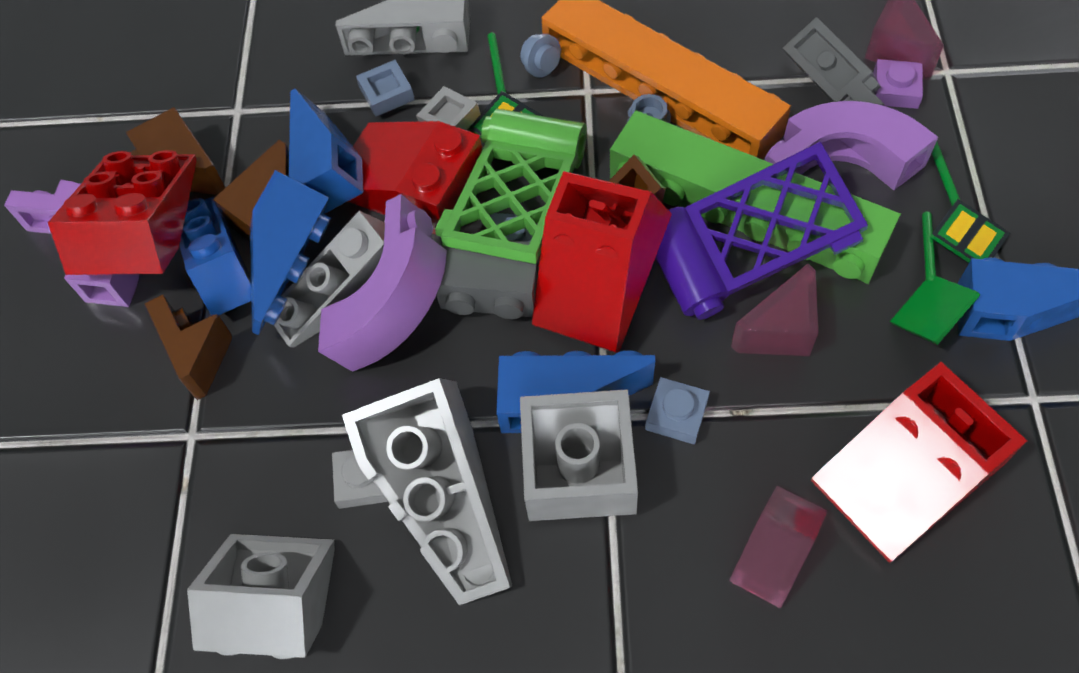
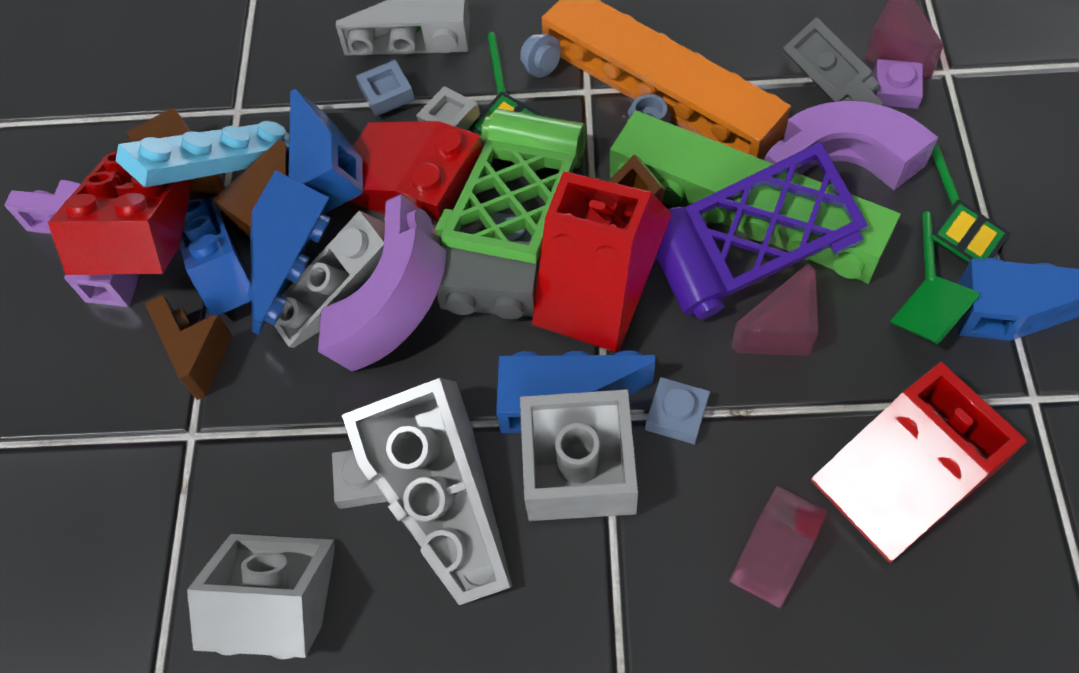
(198, 153): none -> medium azure plate

